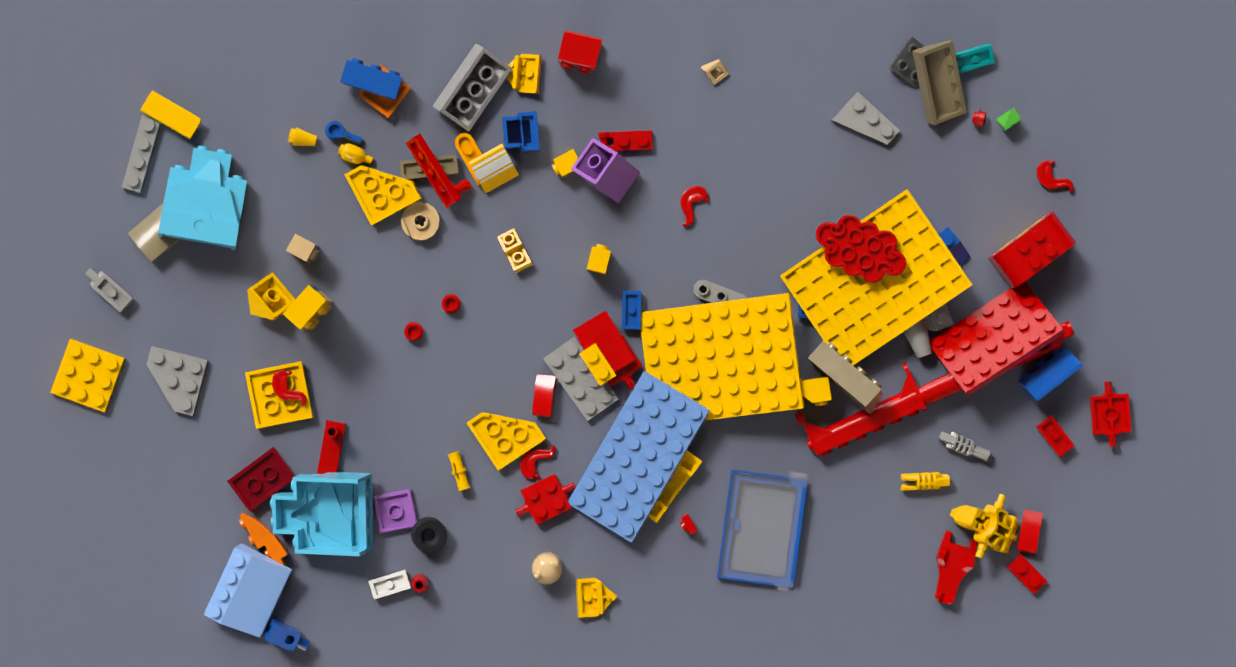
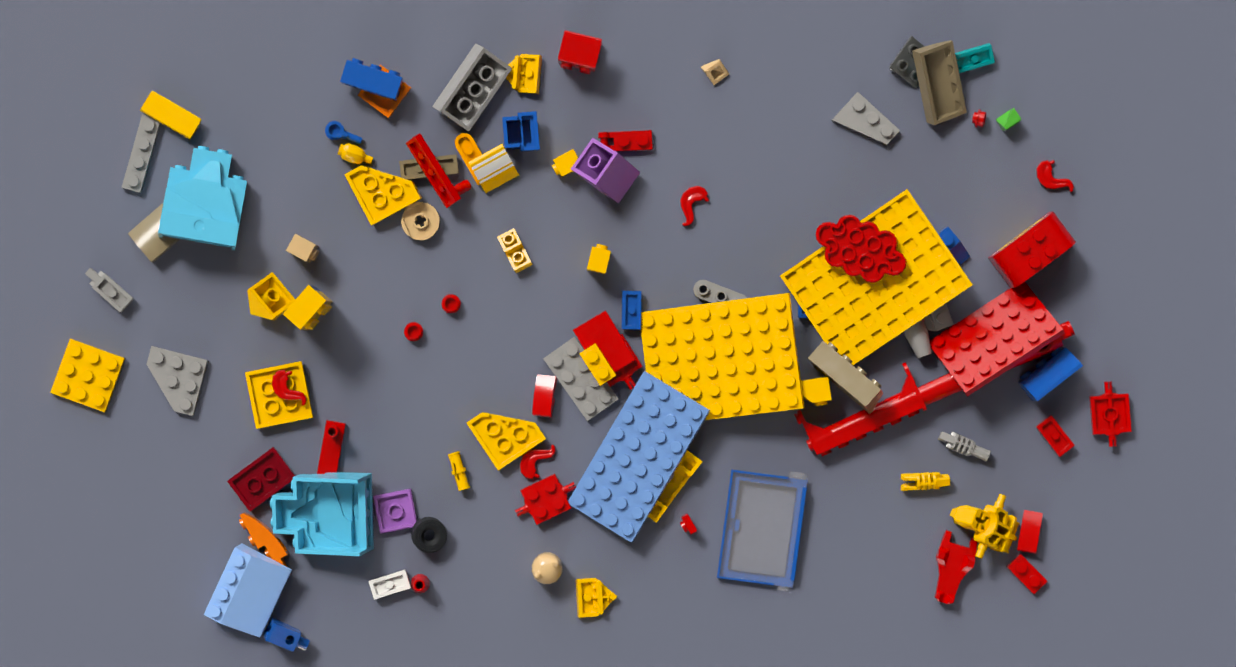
(301, 138): yellow cone -> none

